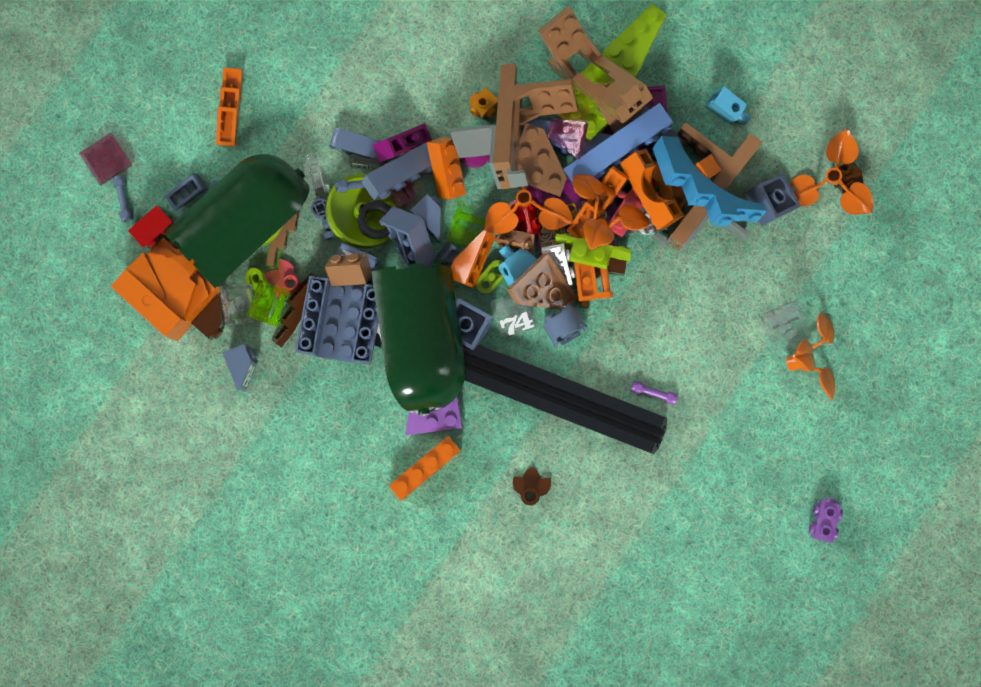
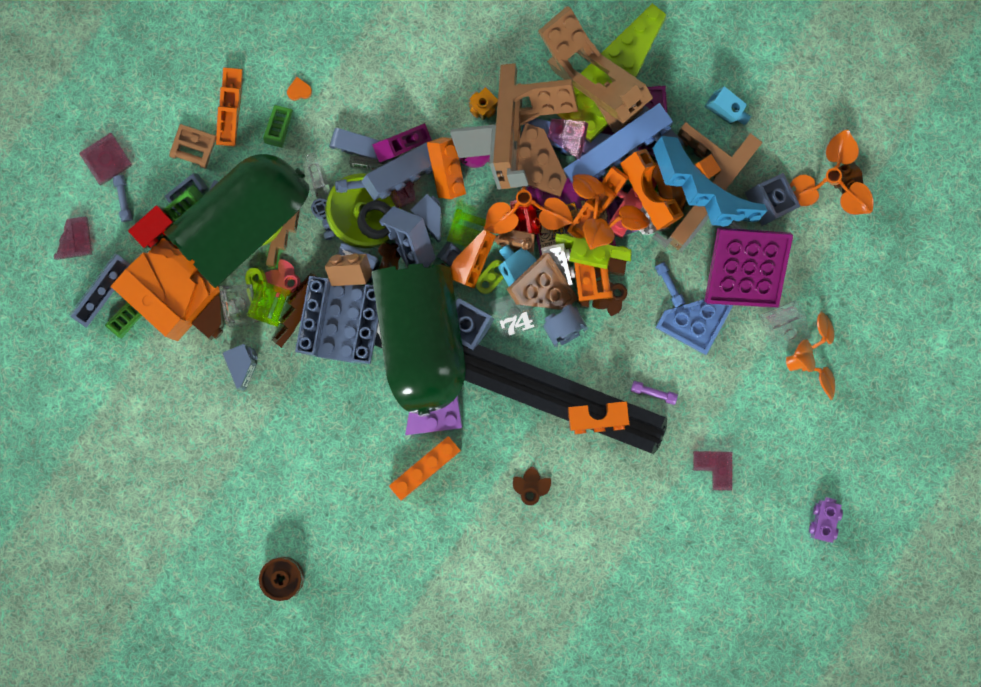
(75, 239): none -> clear pink wing
(99, 291): none -> sand blue brick
(125, 328): none -> bright green slope
(192, 195): none -> bright green slope
(195, 140): none -> medium nougat plate
(271, 584): none -> reddish brown wheel
(279, 140): none -> bright green slope
(298, 90): none -> orange tile
(390, 255): none -> reddish brown plate
(613, 304): none -> reddish brown plate
(615, 417): none -> orange arch
(662, 269): none -> medium blue bar
(694, 323): none -> medium blue plate
(719, 463): none -> clear pink plate
(748, 267): none -> magenta plate

